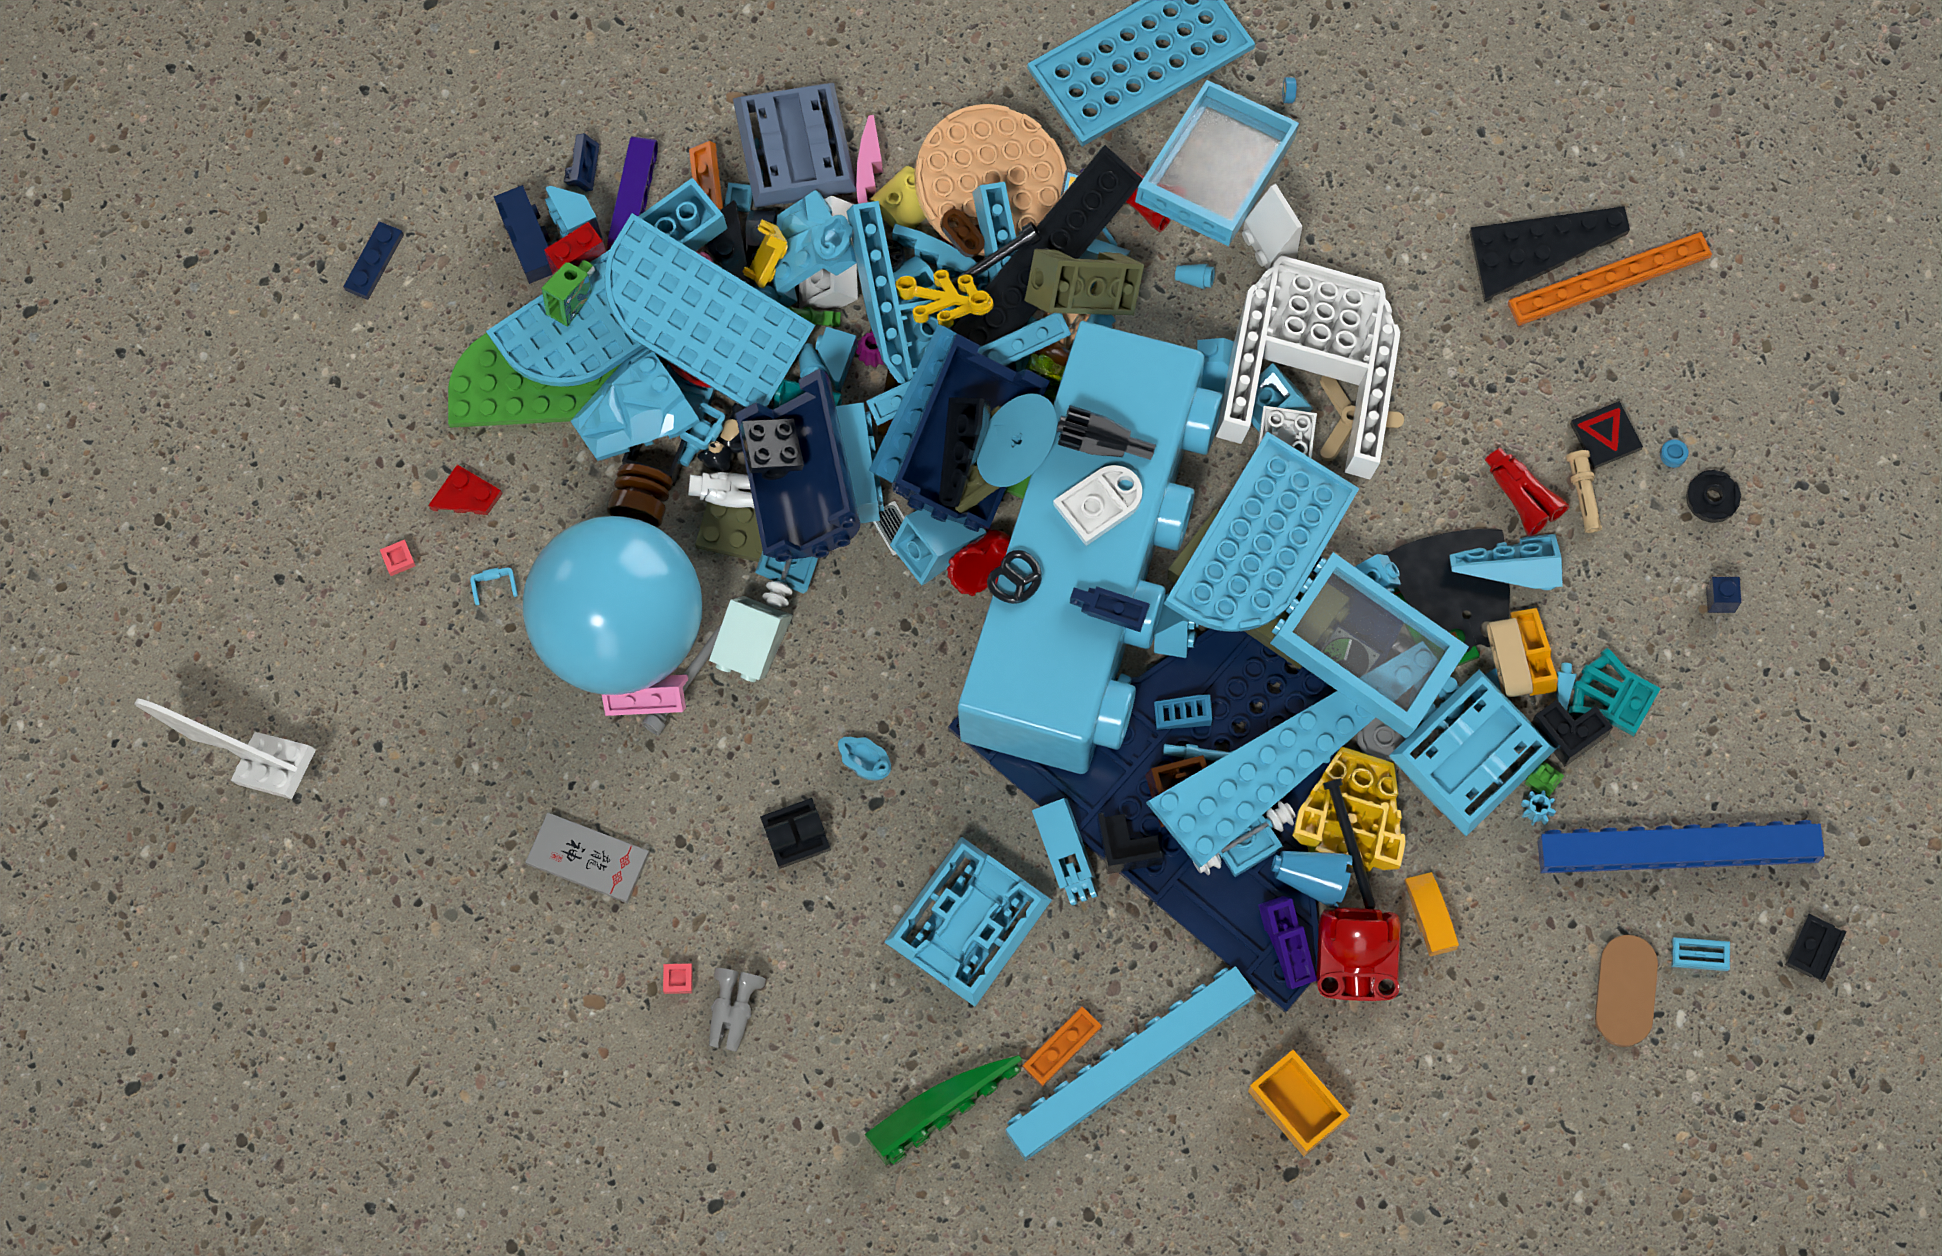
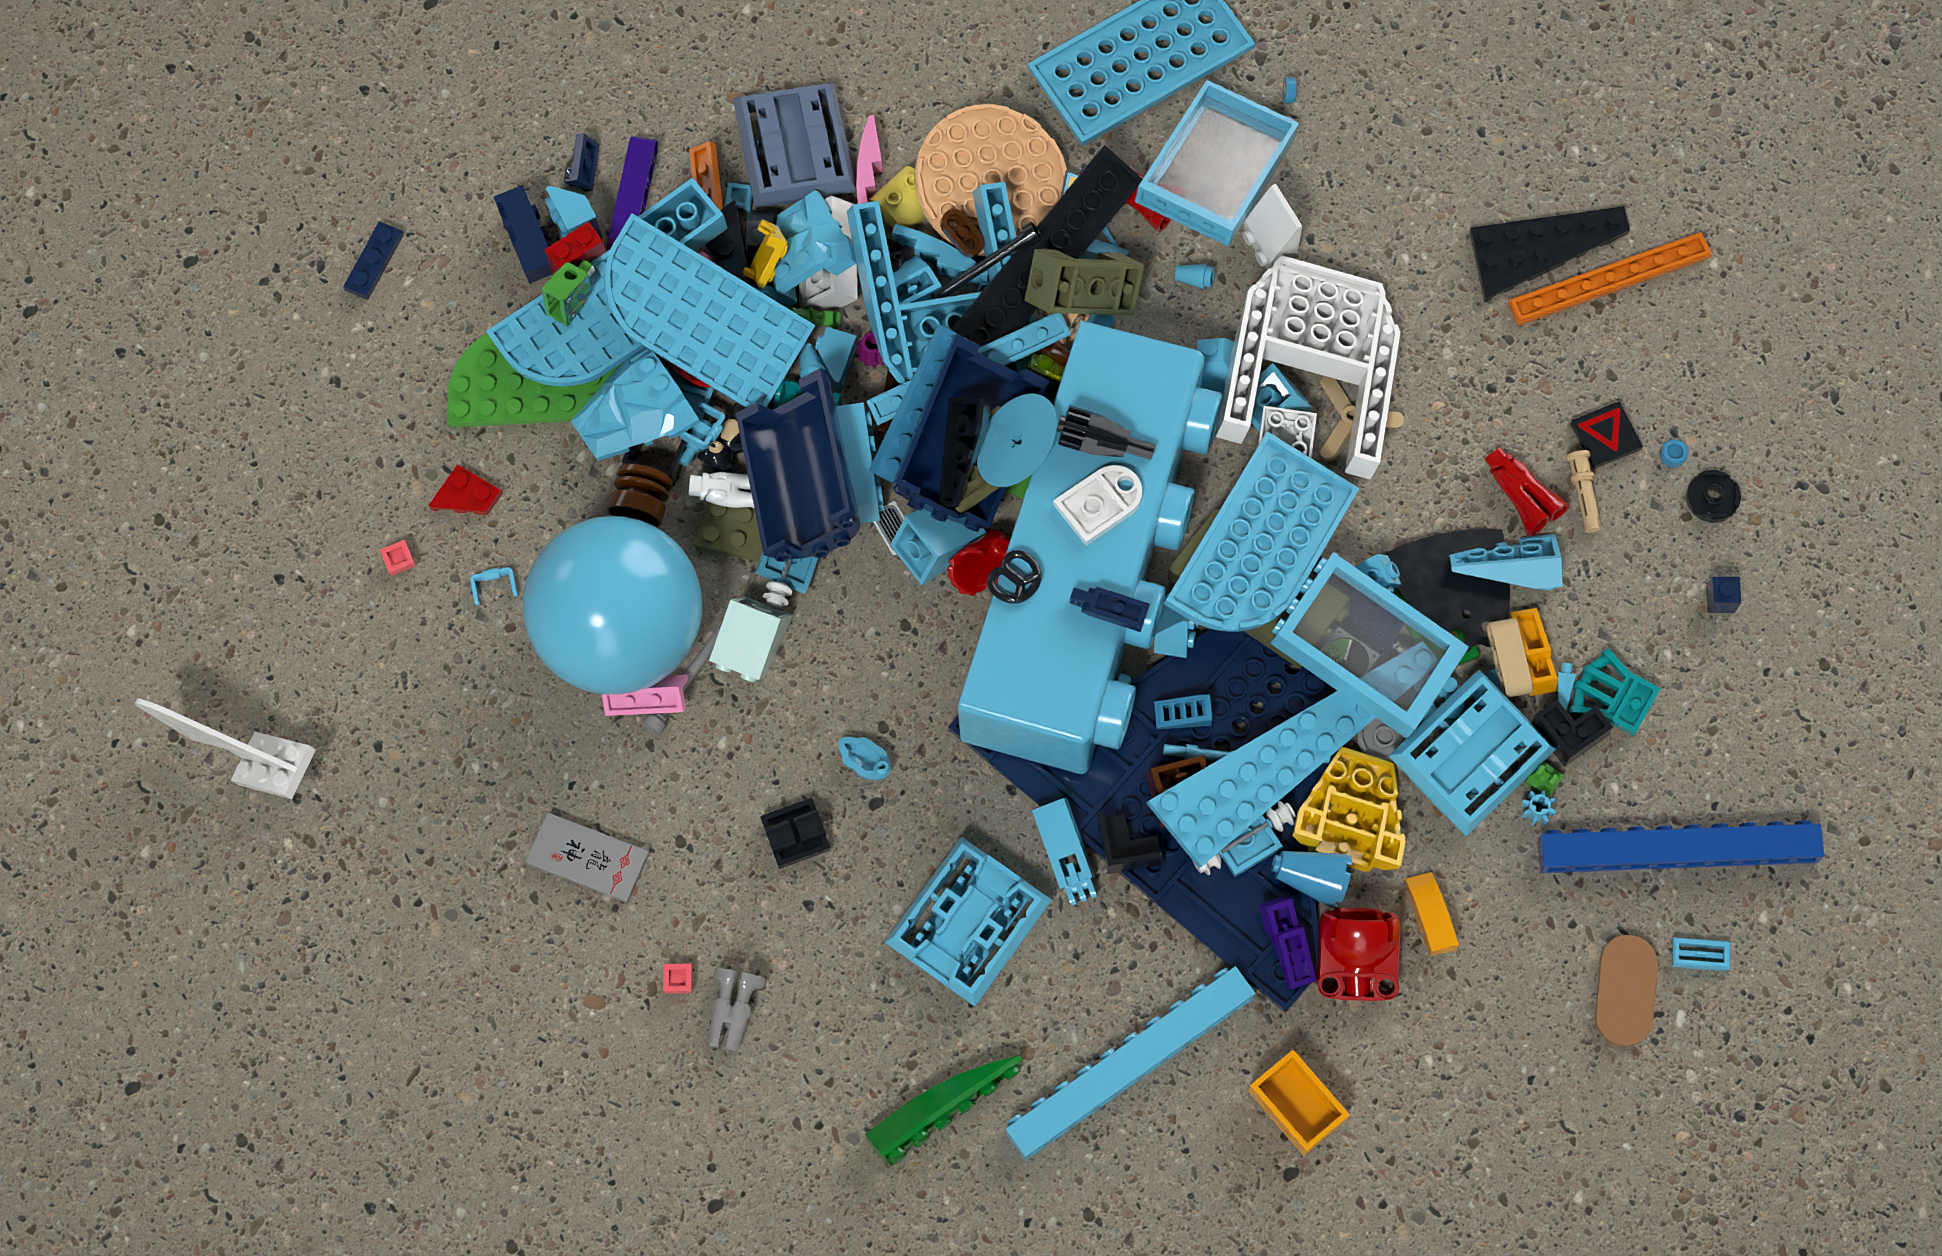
(772, 447): black plate -> none
(833, 238): medium azure arm -> none
(977, 303): yellow plant -> none
(1062, 1046): orange plate -> none
(1350, 842): black bar -> none
(1815, 948): black plate -> none

